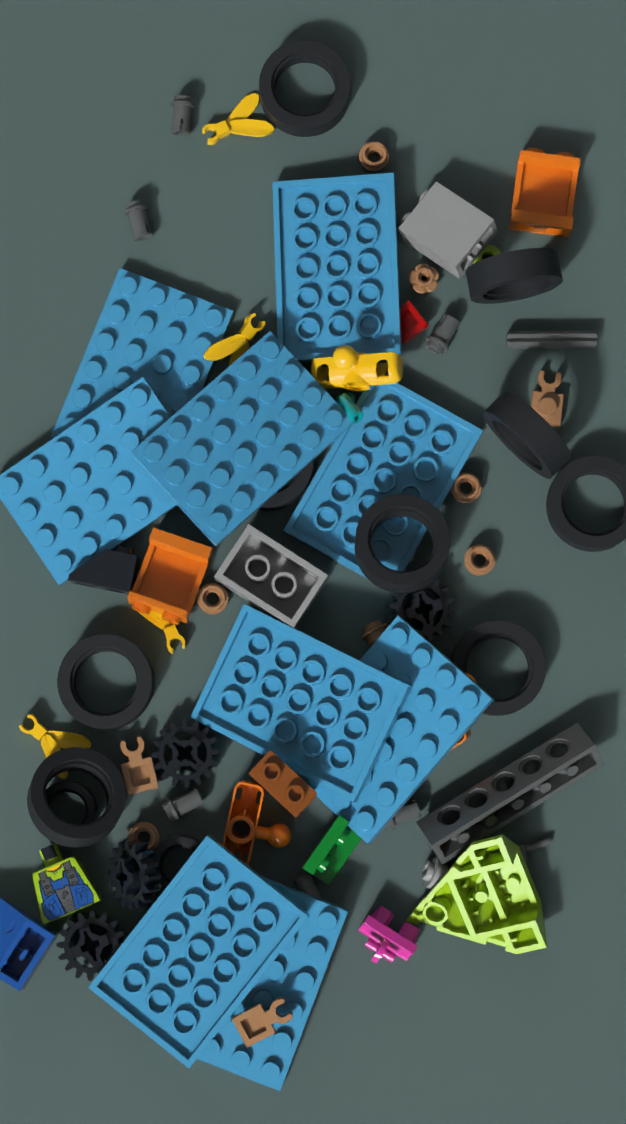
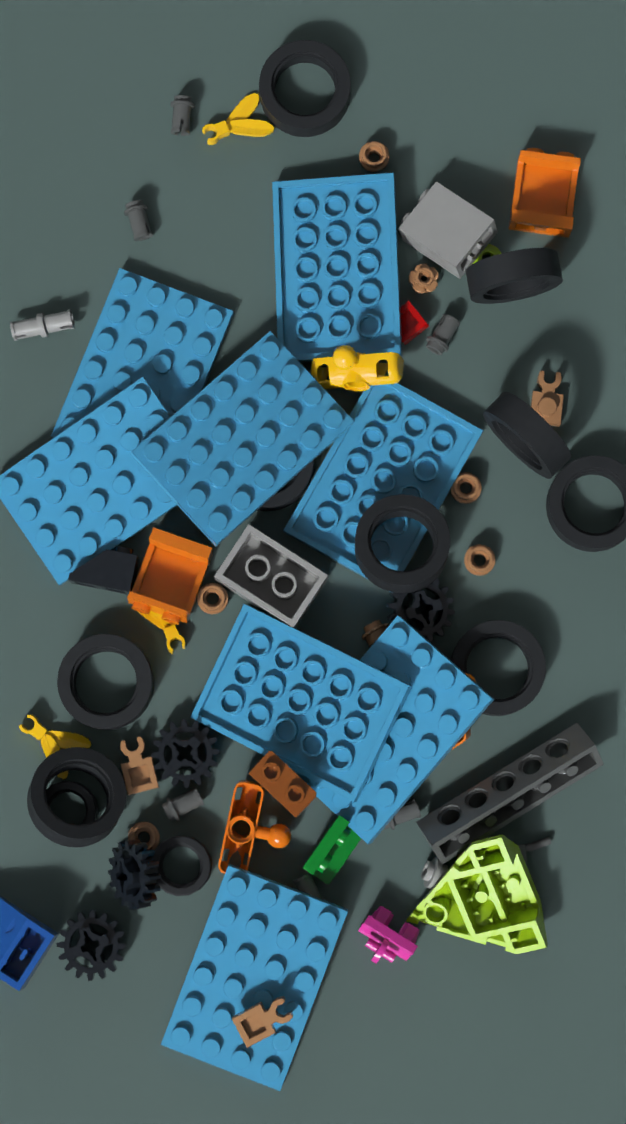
(42, 325): none -> light grey pin
(62, 885): torso -> none
(198, 951): dark azure plate -> none
(236, 344): yellow piece -> none
(348, 404): teal arm -> none
(551, 339): dark grey axle -> none

